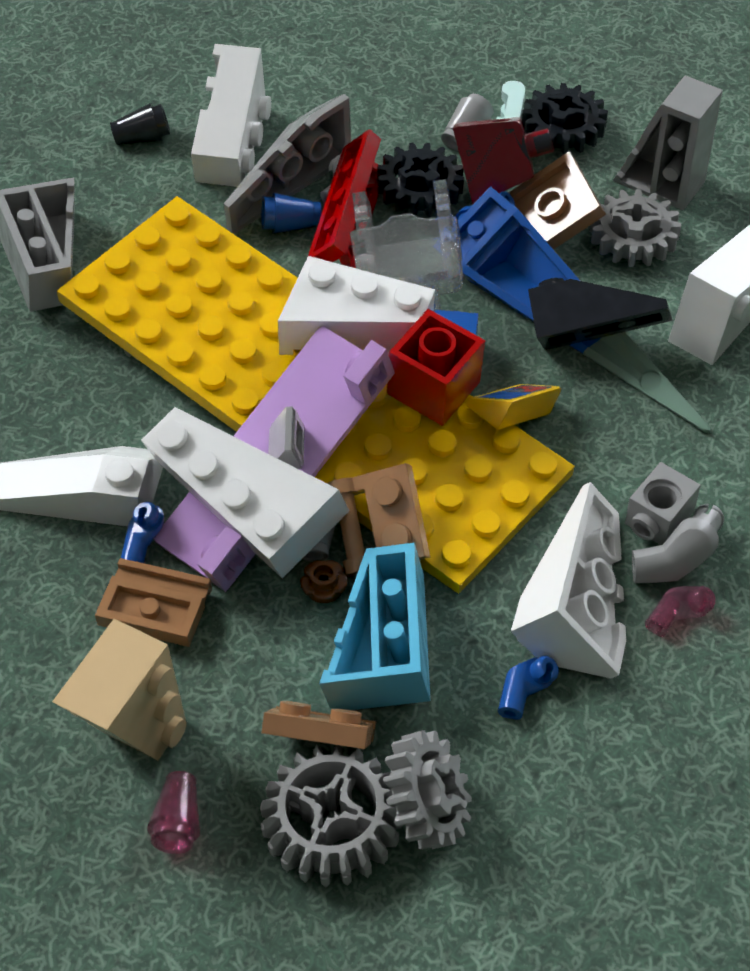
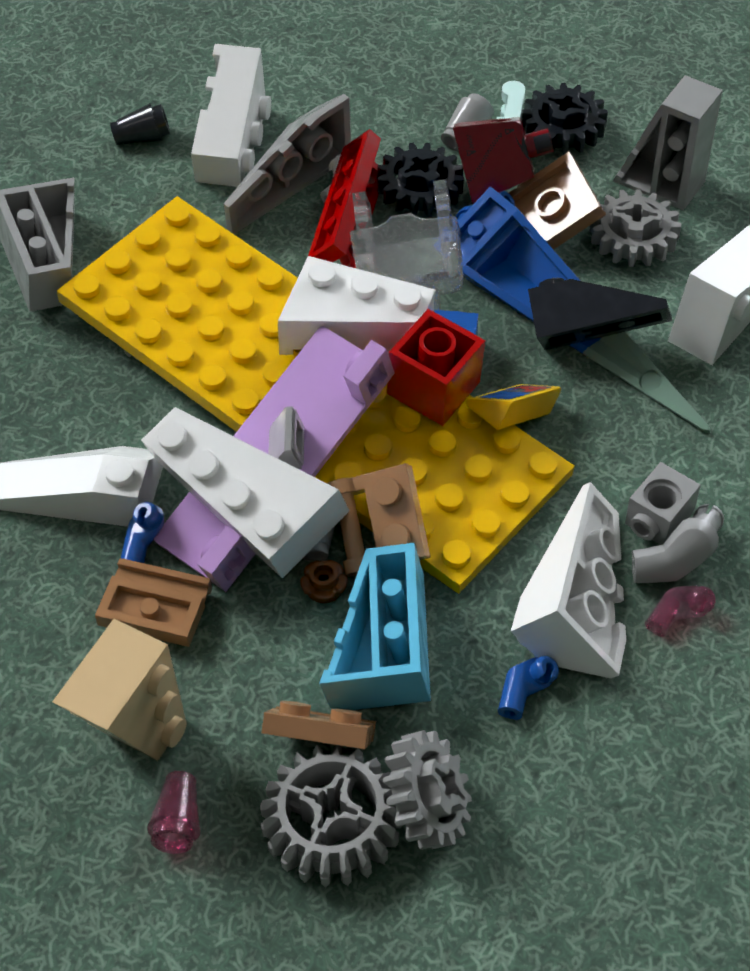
(288, 213): blue cone -> none

